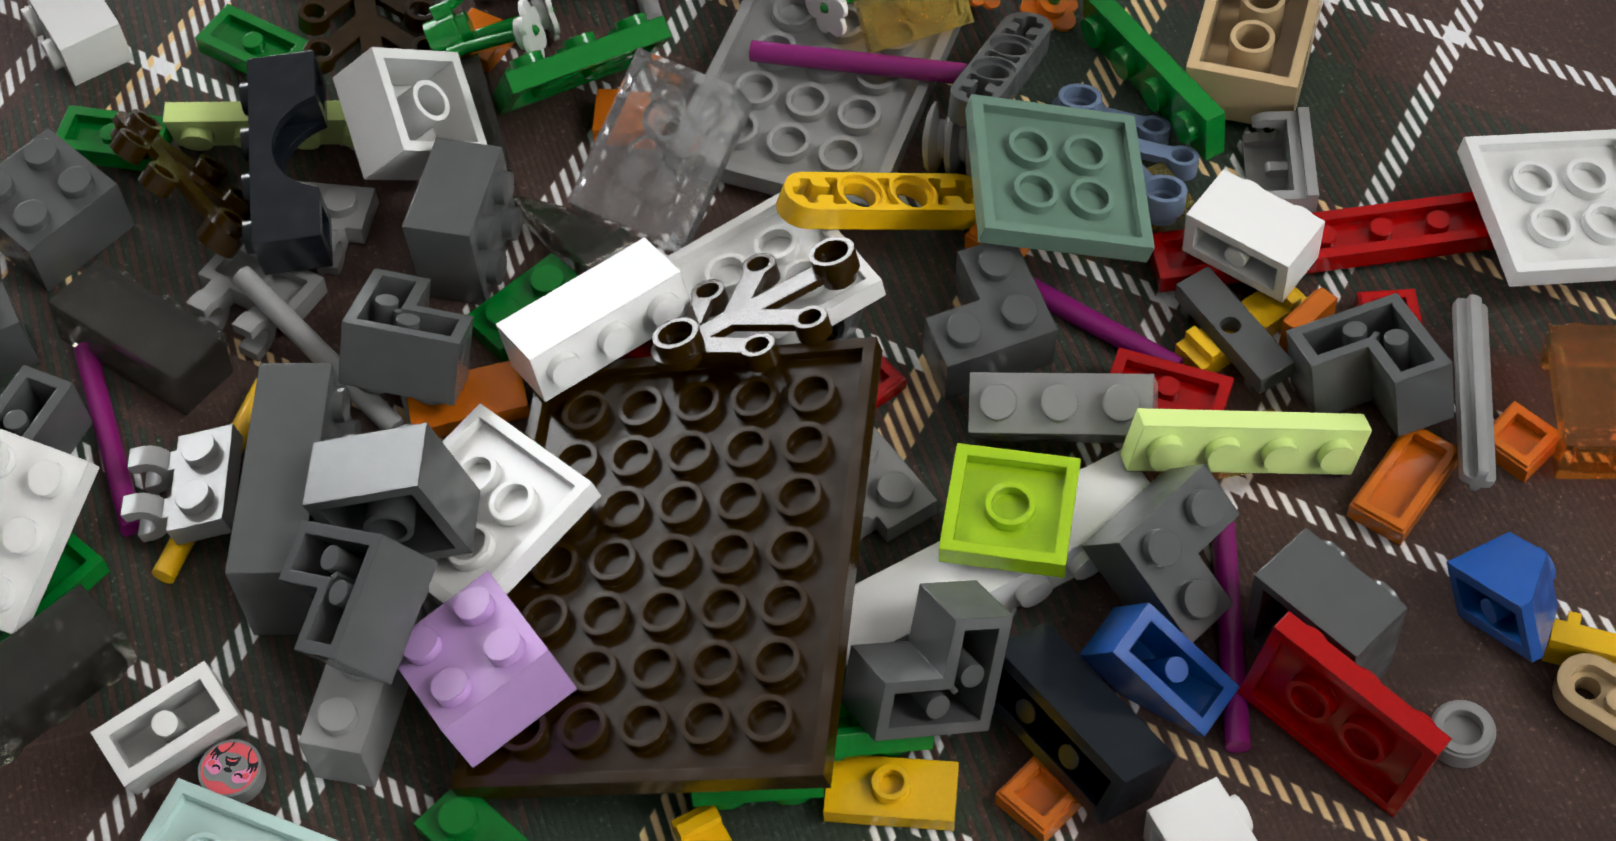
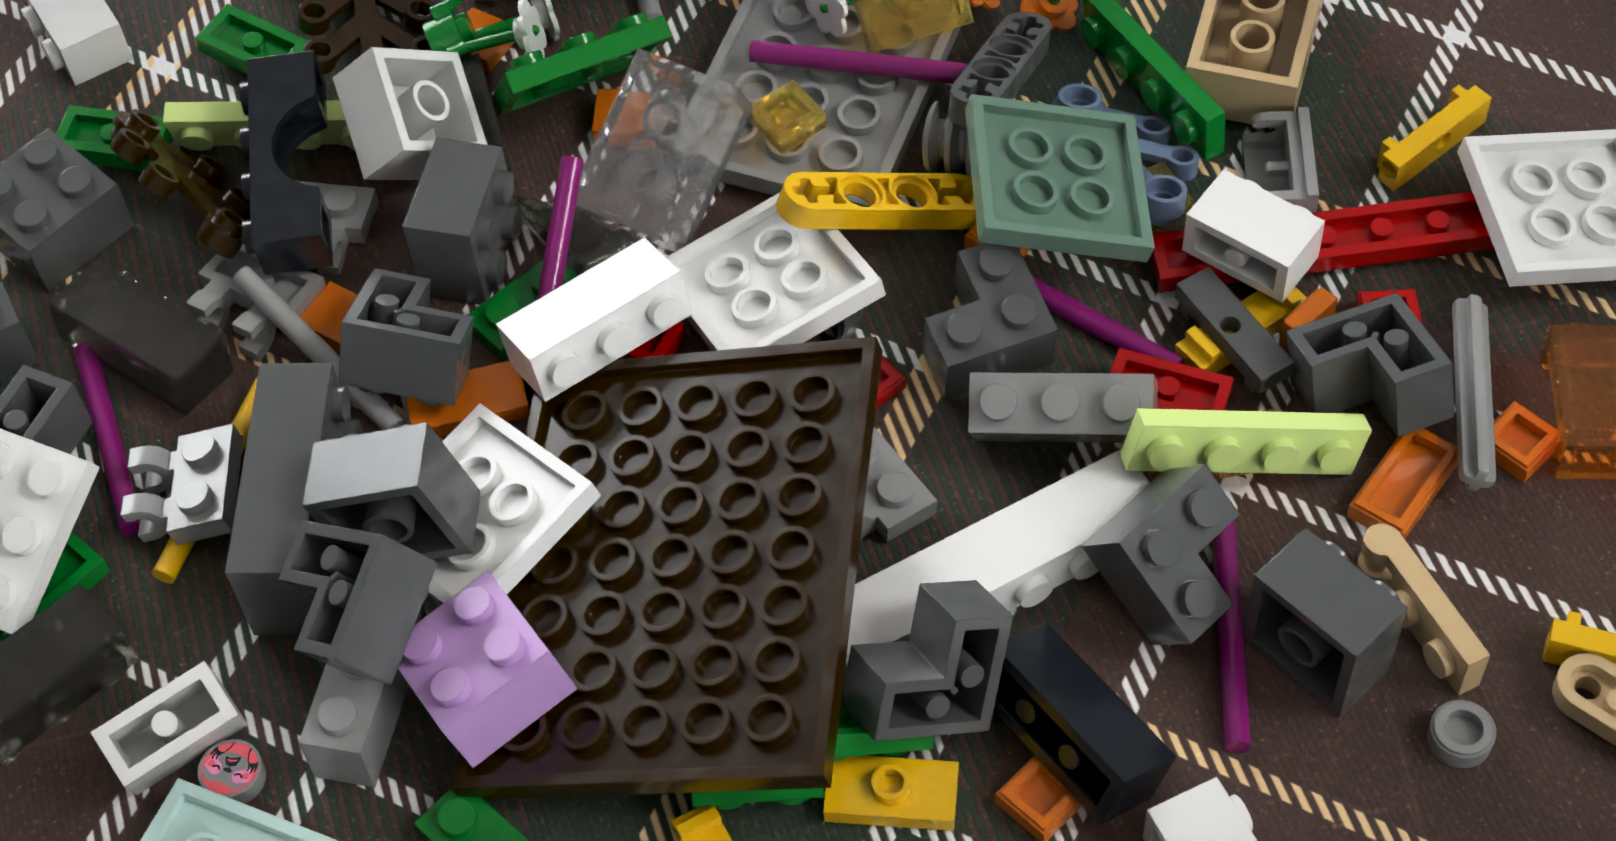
(328, 311): none -> orange tile
(560, 225): none -> magenta bar
(689, 339): dark brown plant -> none
(787, 116): none -> clear yellow plate
(1010, 510): lime plate -> none
(1159, 668): blue slope -> none
(1343, 714): red plate -> none
(1405, 159): none -> yellow piece
(1446, 638): none -> tan plate
(1507, 592): blue slope -> none

